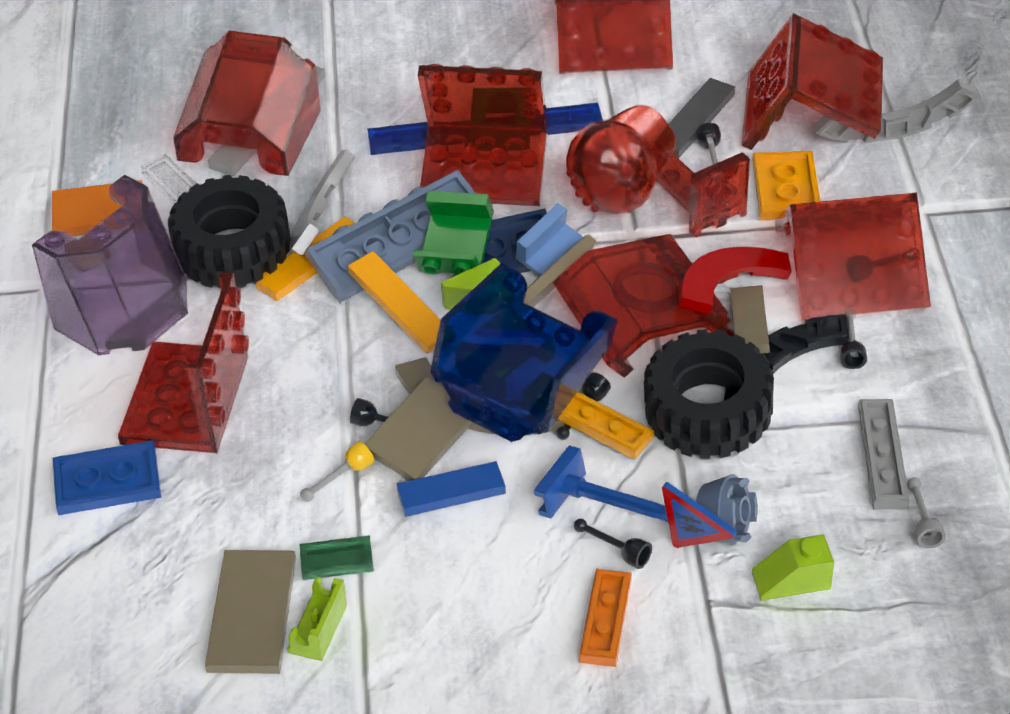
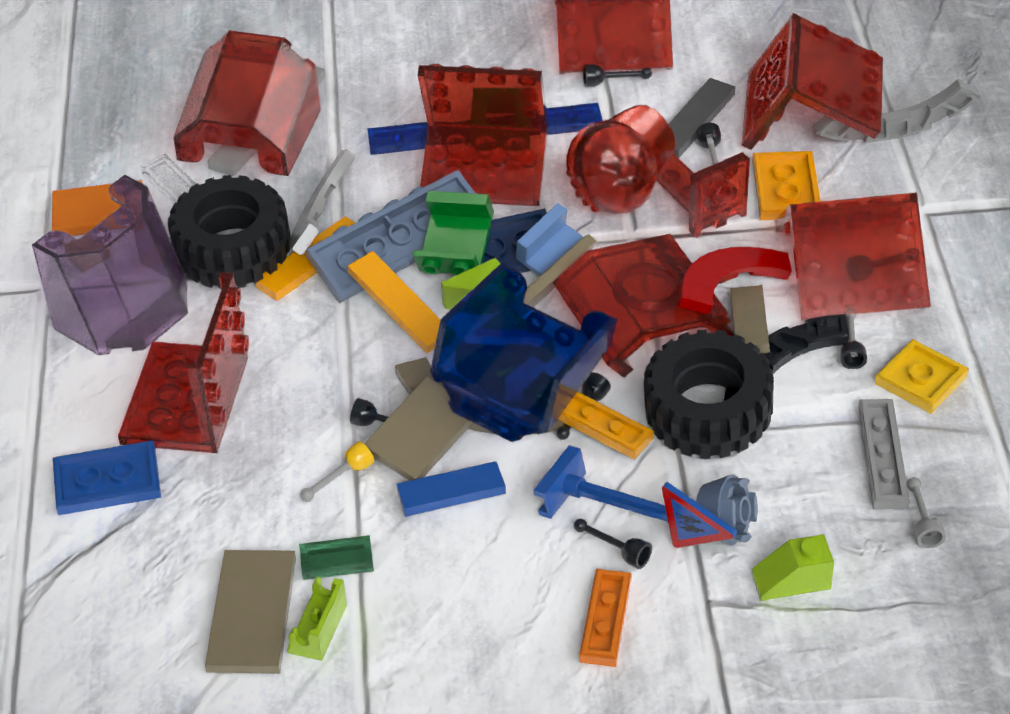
(594, 75): none -> black hinge
(921, 376): none -> yellow tile

